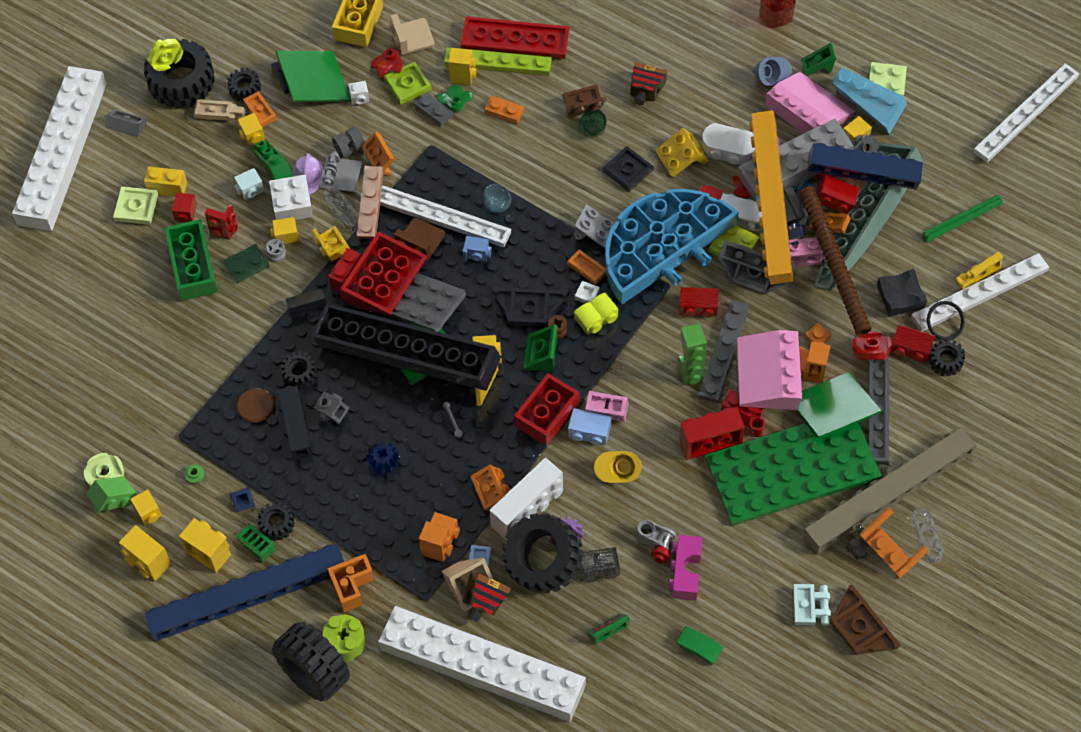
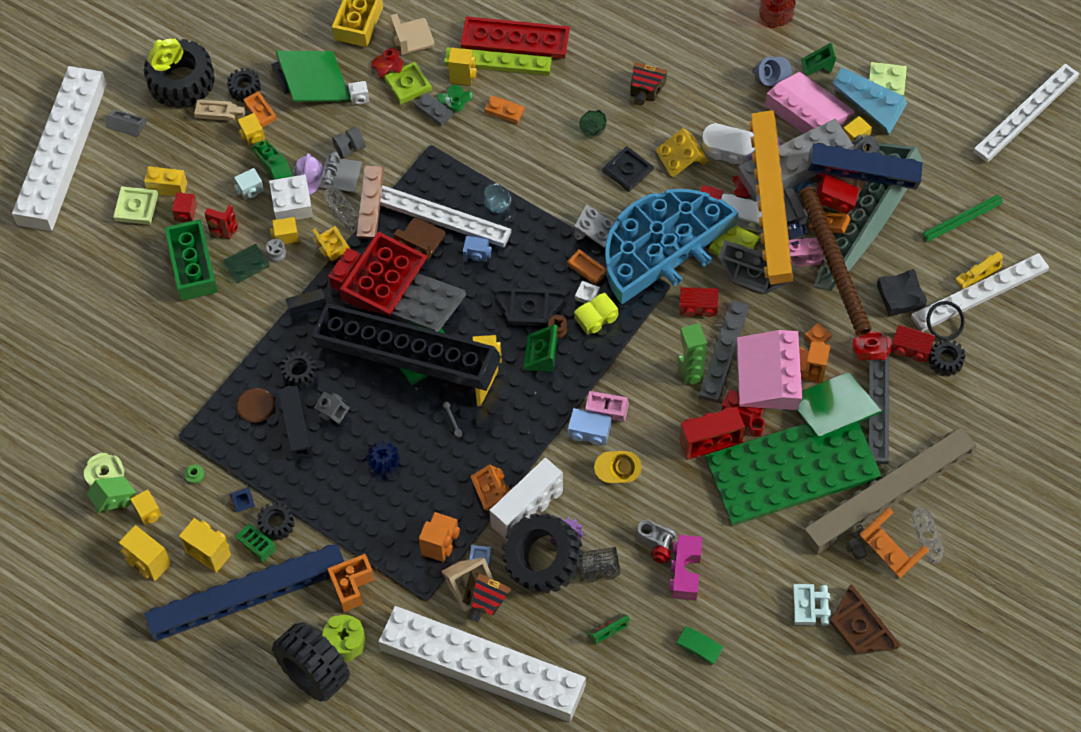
(378, 152): orange bracket -> none
(547, 409): red brick -> none
(582, 100): reddish brown bracket -> none

